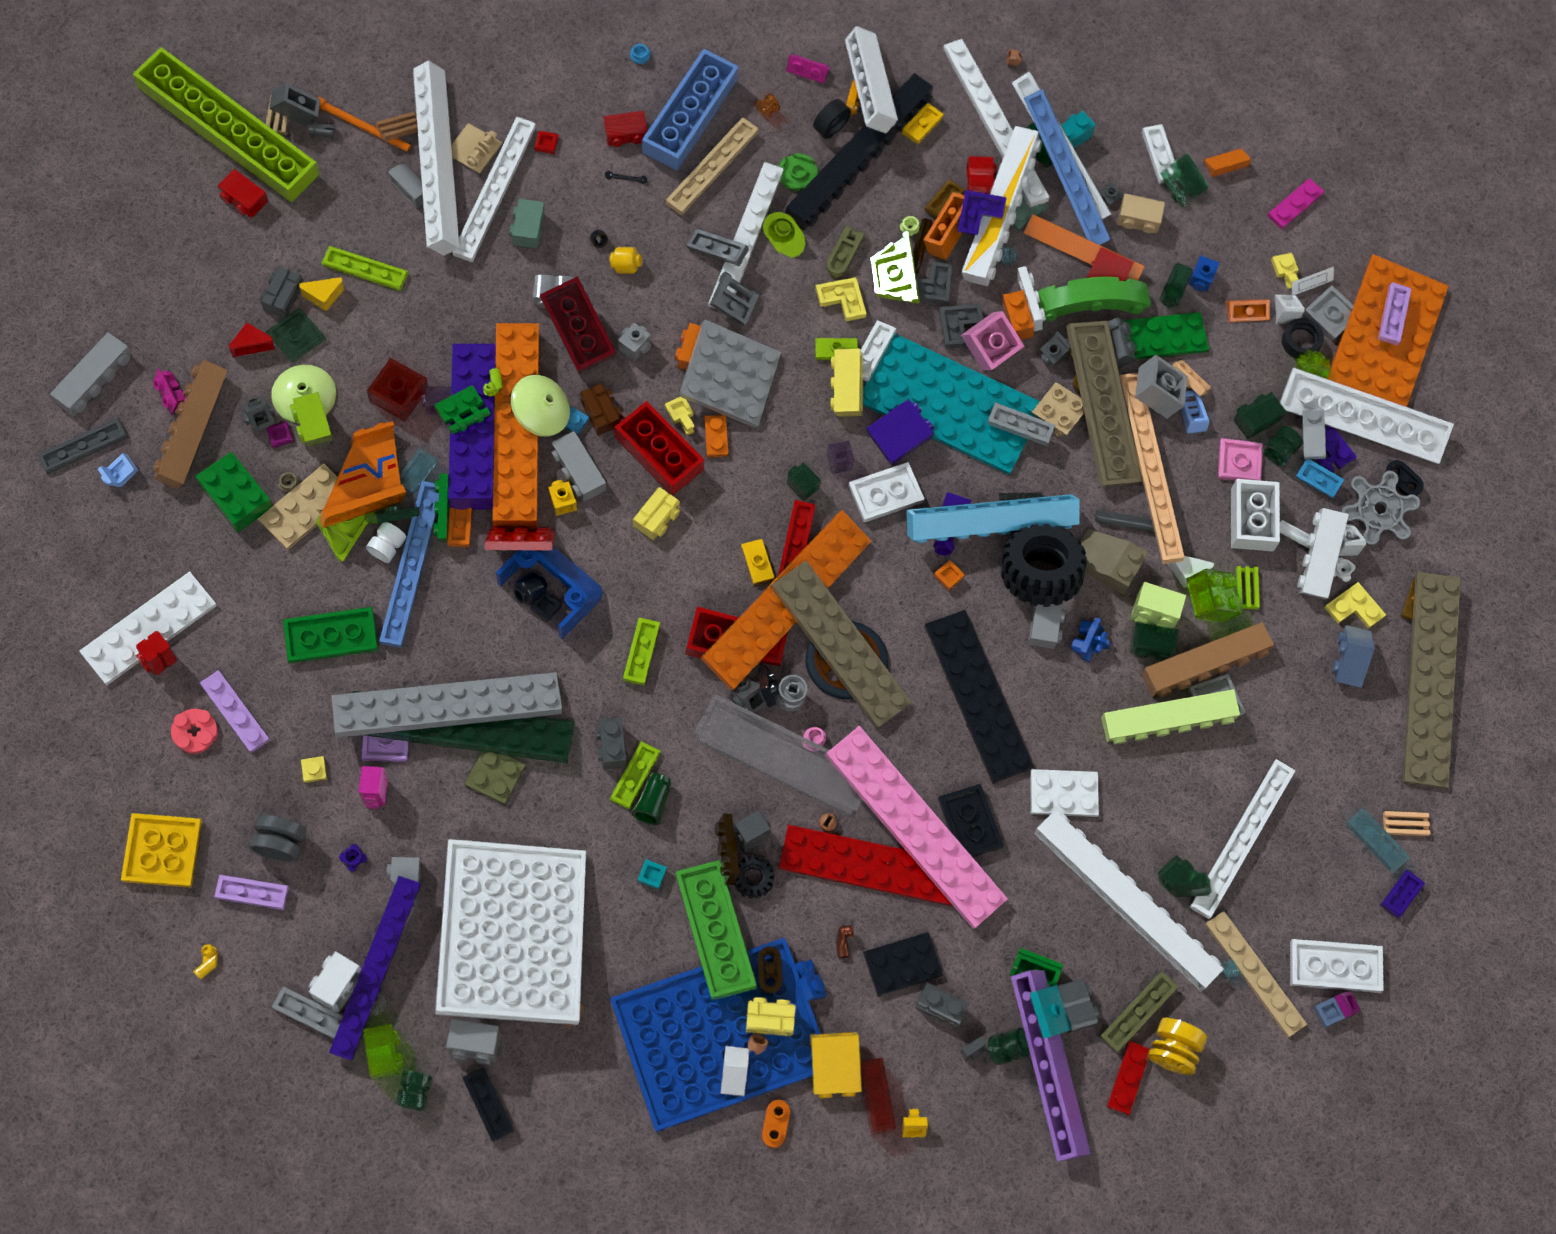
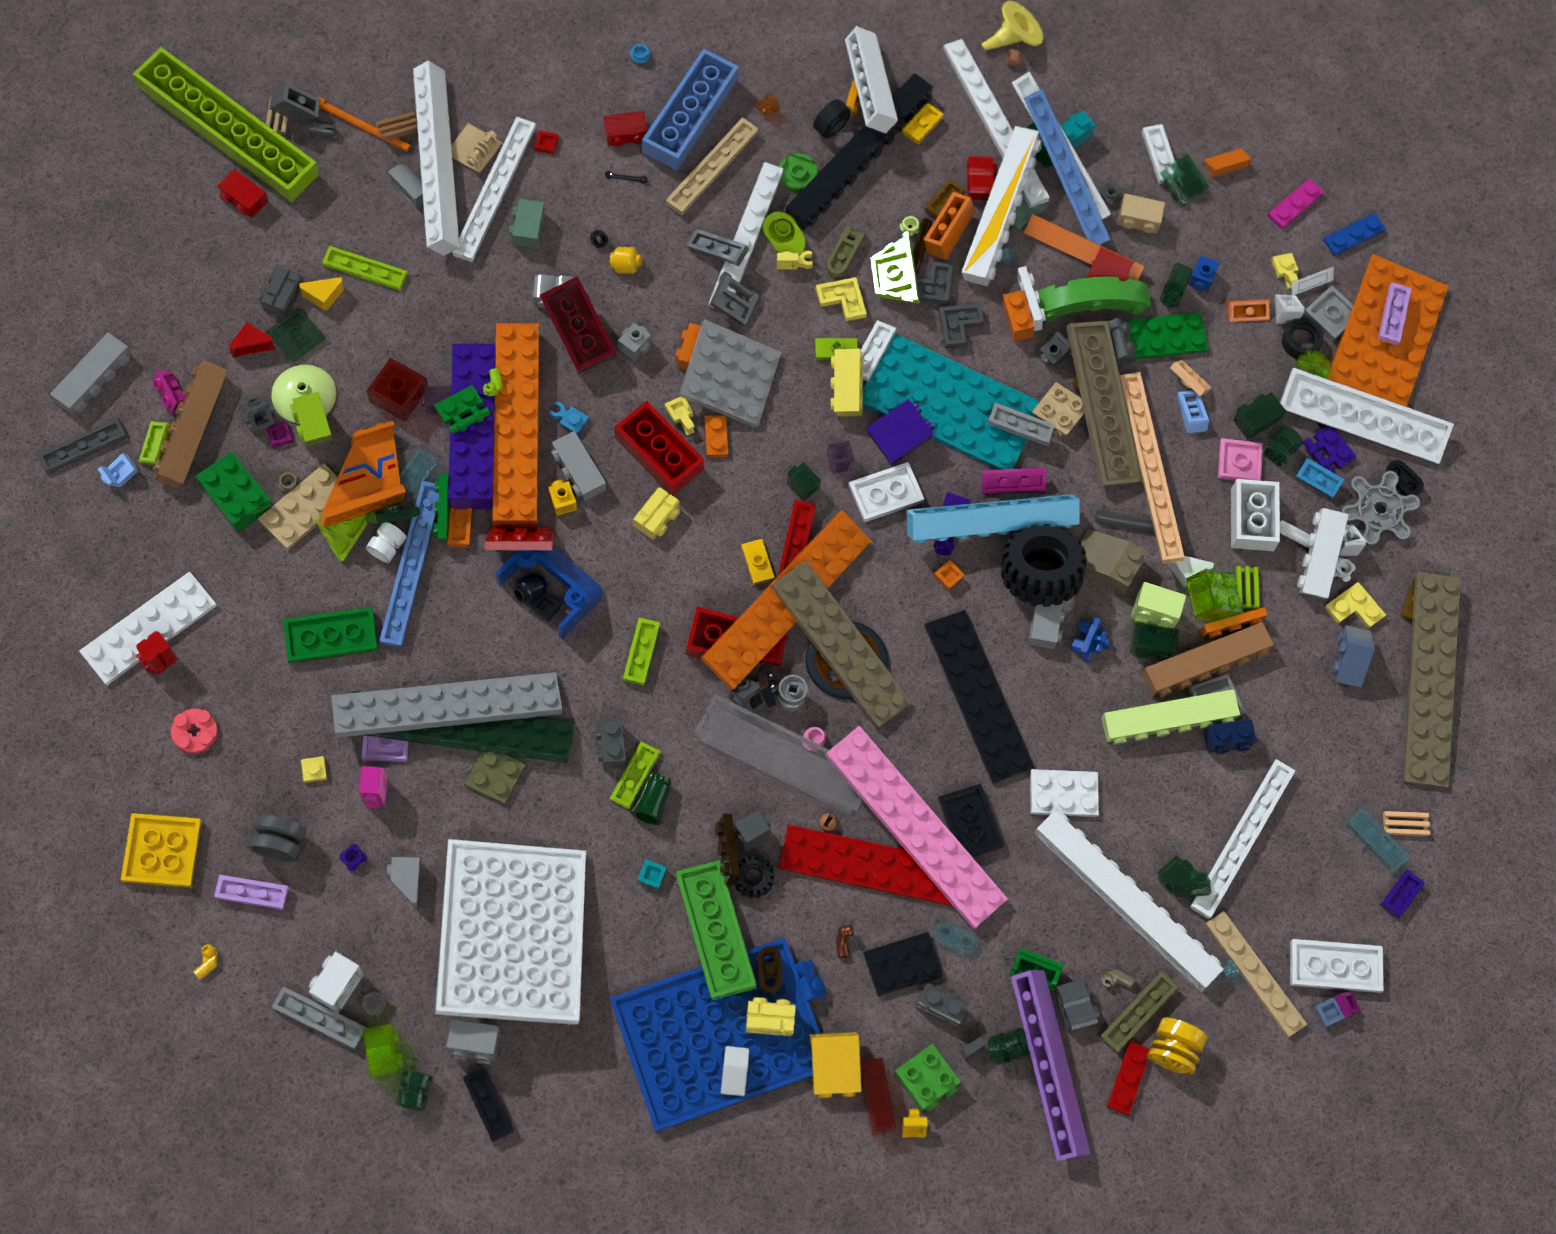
(154, 440): none -> lime plate
(234, 711): lavender plate -> none
(375, 968): dark purple plate -> none
(533, 409): yellowish green dish -> none
(600, 409): reddish brown brick -> none
(757, 1043): nougat hinge -> none
(775, 1123): orange plate -> none
(791, 260): none -> light yellow plate
(807, 69): dark pink hinge -> none
(927, 1078): none -> bright green brick
(955, 937): none -> clear light blue plate
(978, 205): dark purple plate -> none
(992, 340): bright pink brick -> none
(1013, 480): none -> dark pink plate
(1017, 27): none -> light yellow piece
(1050, 1011): teal plate -> none
(1116, 976): none -> dark tan arm
(1161, 386): light grey brick -> none
(1230, 736): none -> dark blue brick
(1233, 624): none -> orange plate
(1313, 434): light grey slope -> none
(1354, 234): none -> blue plate

